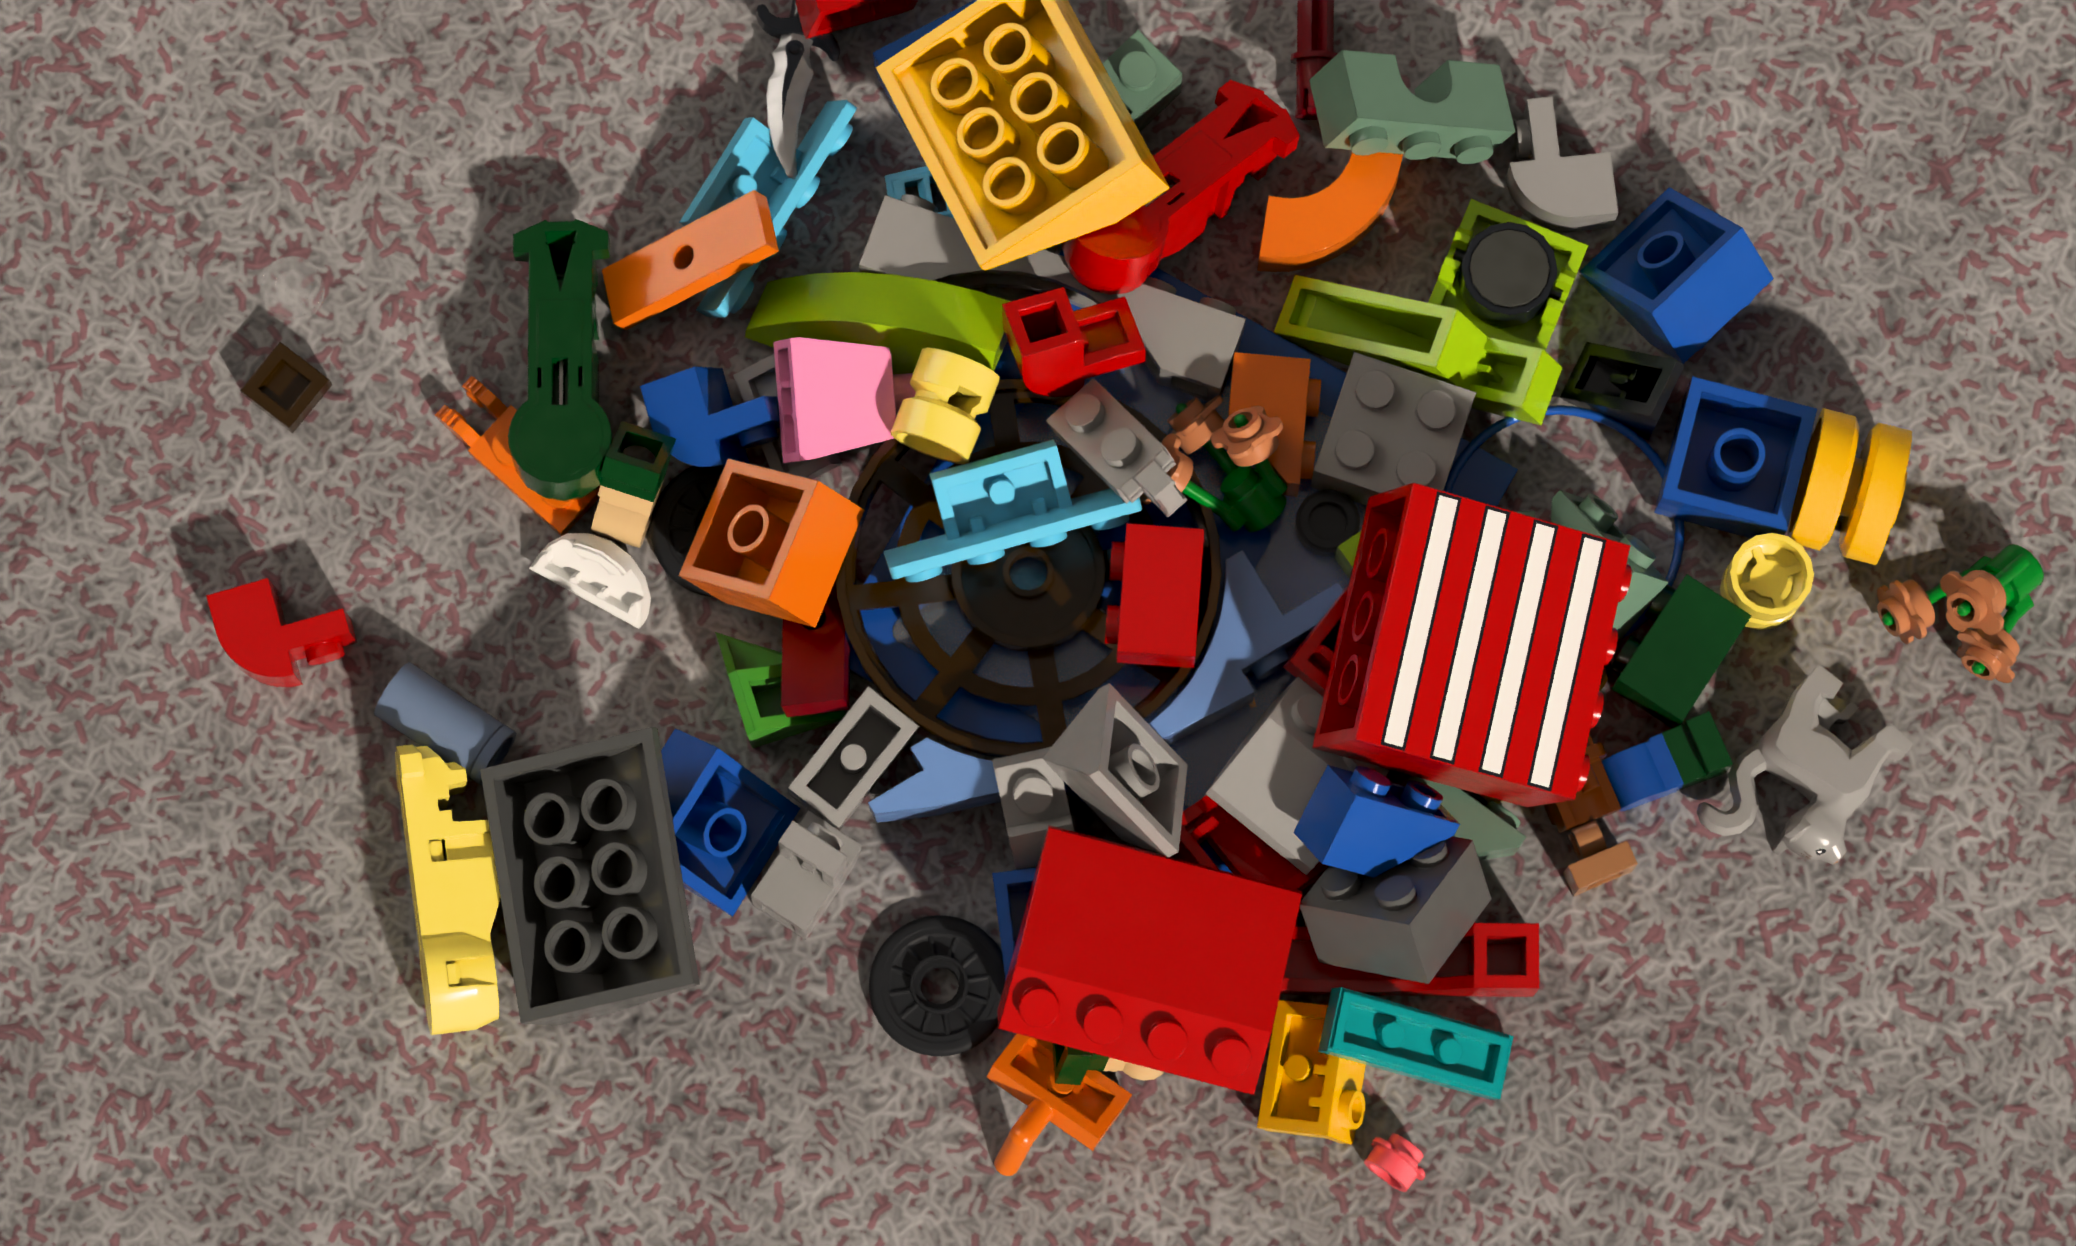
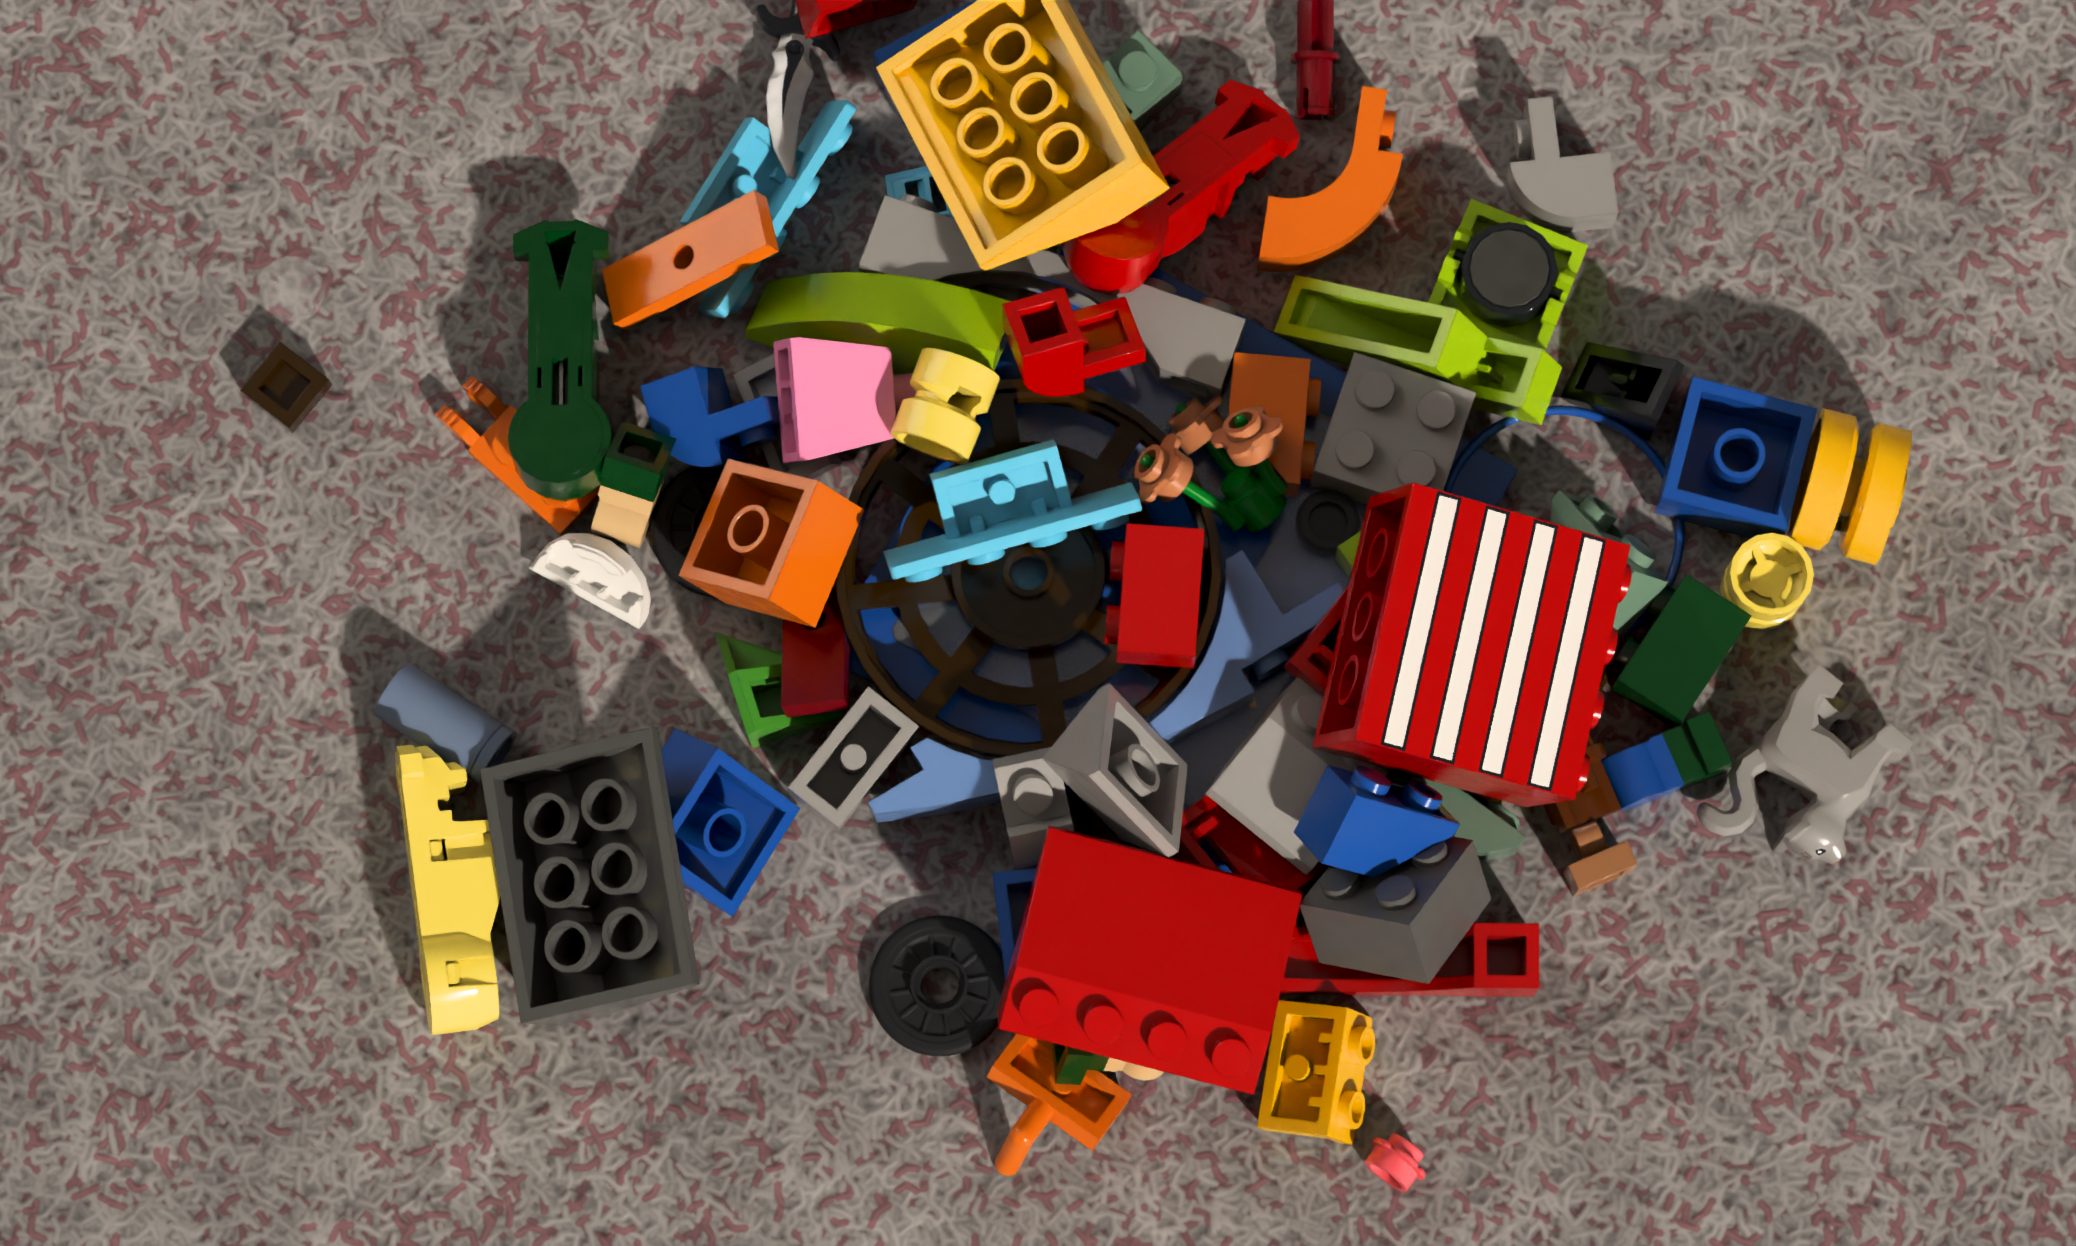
(260, 642): red brick -> none
(806, 874): light grey brick -> none
(1117, 447): light grey hinge -> none
(1369, 109): sand green arch -> none
(1415, 1043): teal tile -> none
(1678, 273): blue slope -> none
(1974, 602): nougat plant -> none

